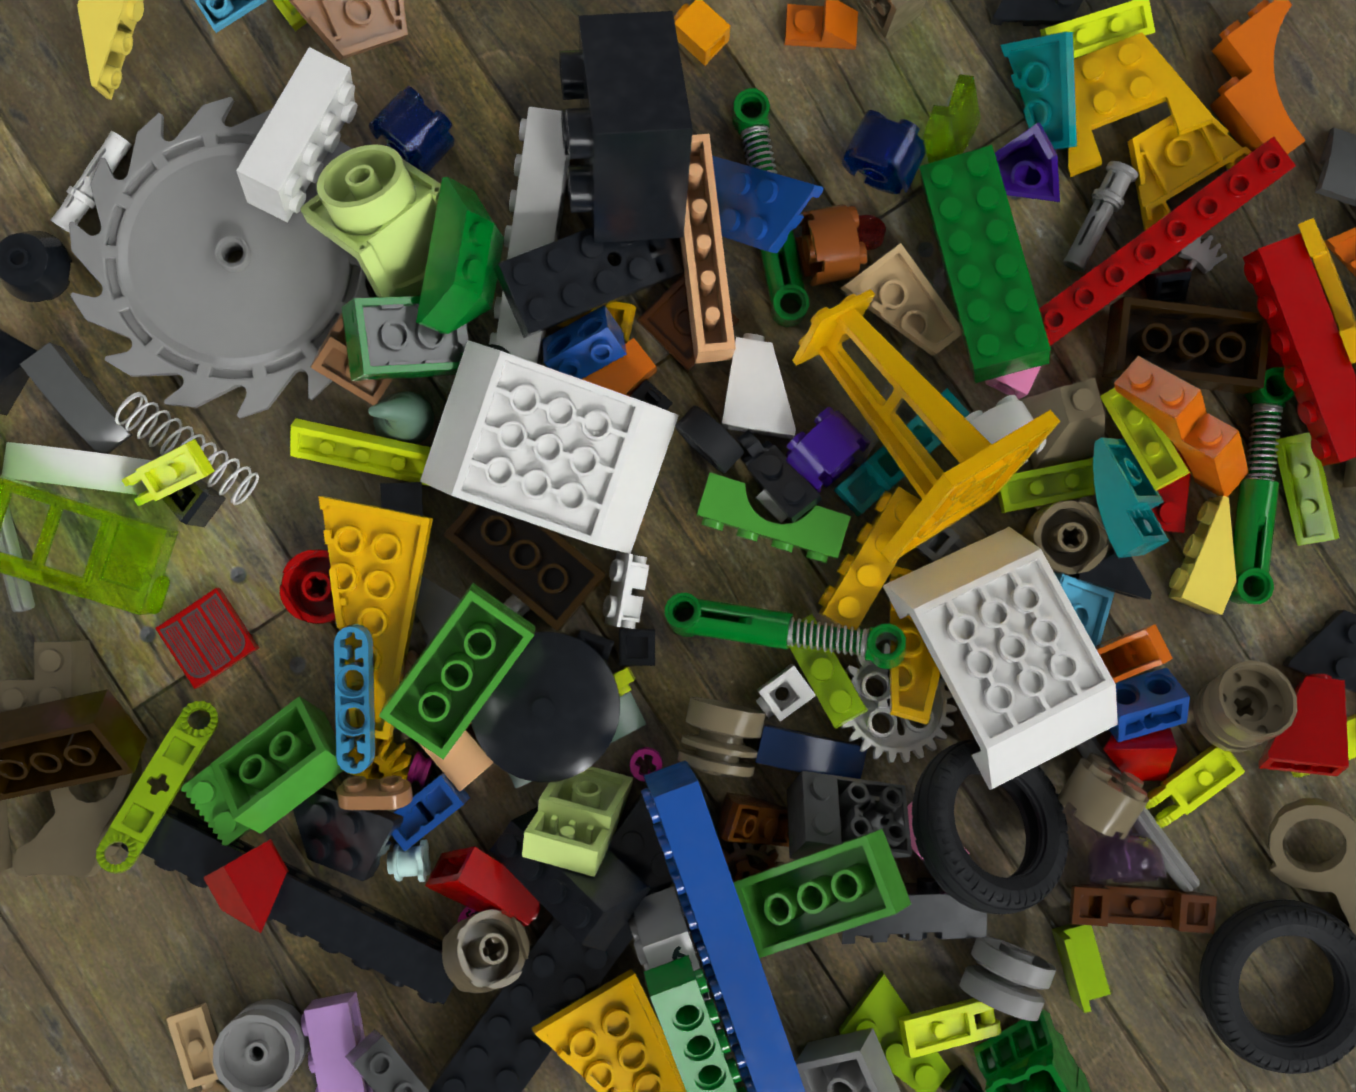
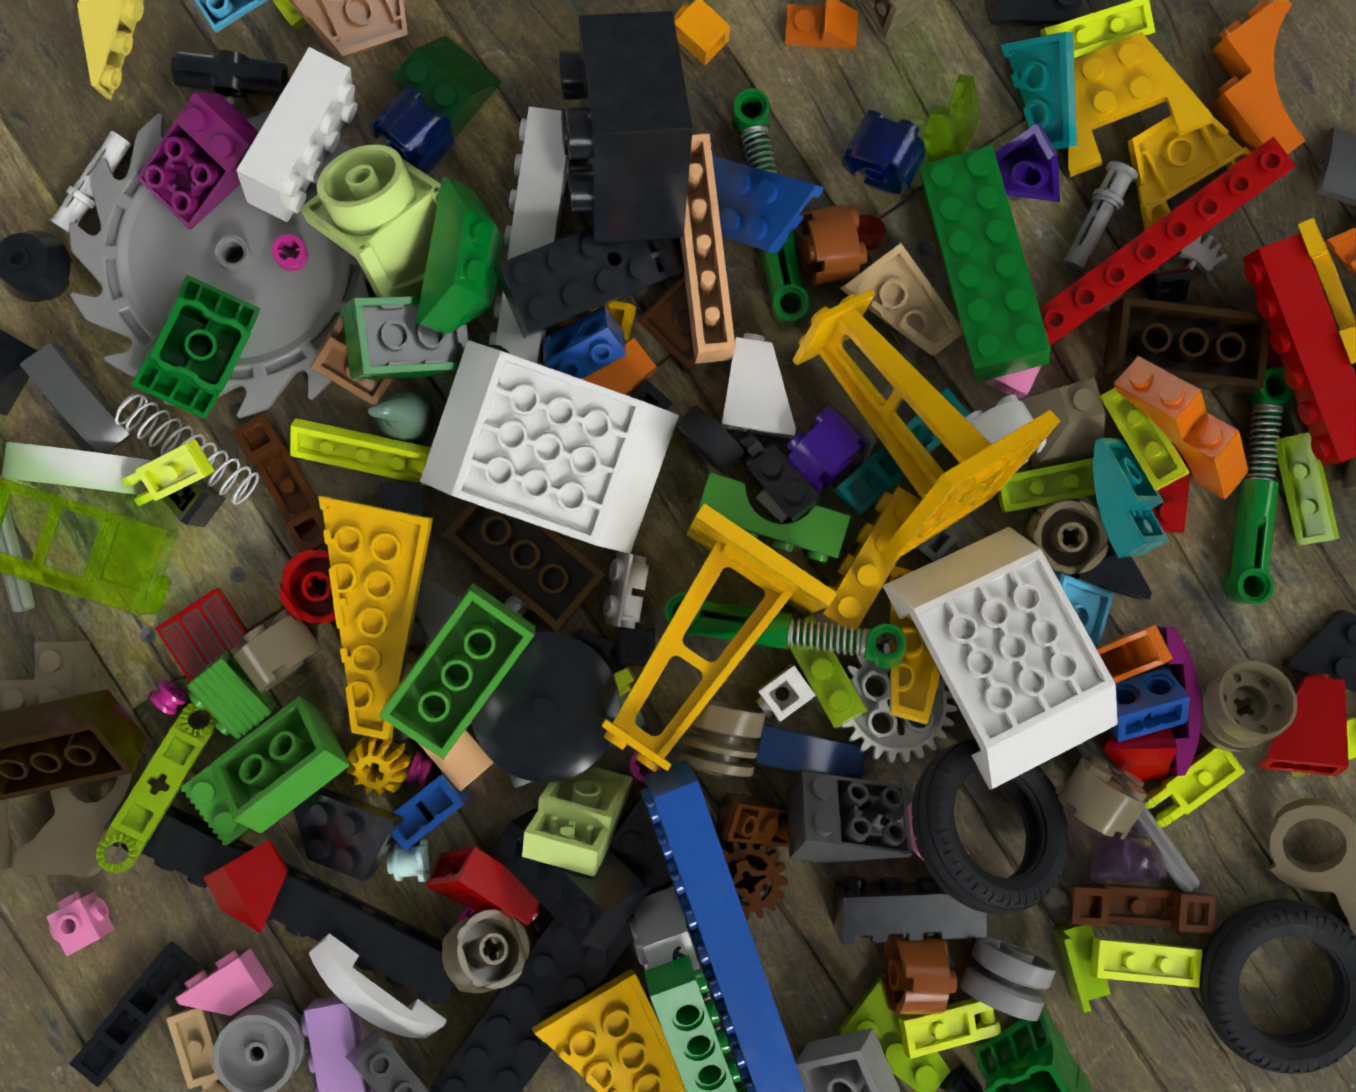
(79, 921): none -> bright pink brick
(134, 1014): none -> black slope
(167, 697): none -> dark pink bush
(196, 347): none -> green slope
(199, 158): none -> magenta slope
(229, 73): none -> black piece
(229, 696): none -> bright green brick
(230, 987): none -> bright pink slope
(276, 651): none -> dark tan brick
(284, 481): none -> reddish brown slope
(290, 263): none -> dark pink bush
(335, 965): none -> white slope
(348, 698): dark azure beam -> none
(374, 794): medium nougat plate -> none
(447, 81): none -> dark green slope
(758, 563): none -> yellow piece
(822, 893): bright green brick -> none
(917, 975): none -> dark orange brick
(1146, 962): none -> neon yellow plate
(1184, 671): none -> magenta slope
(1209, 563): light yellow slope -> none

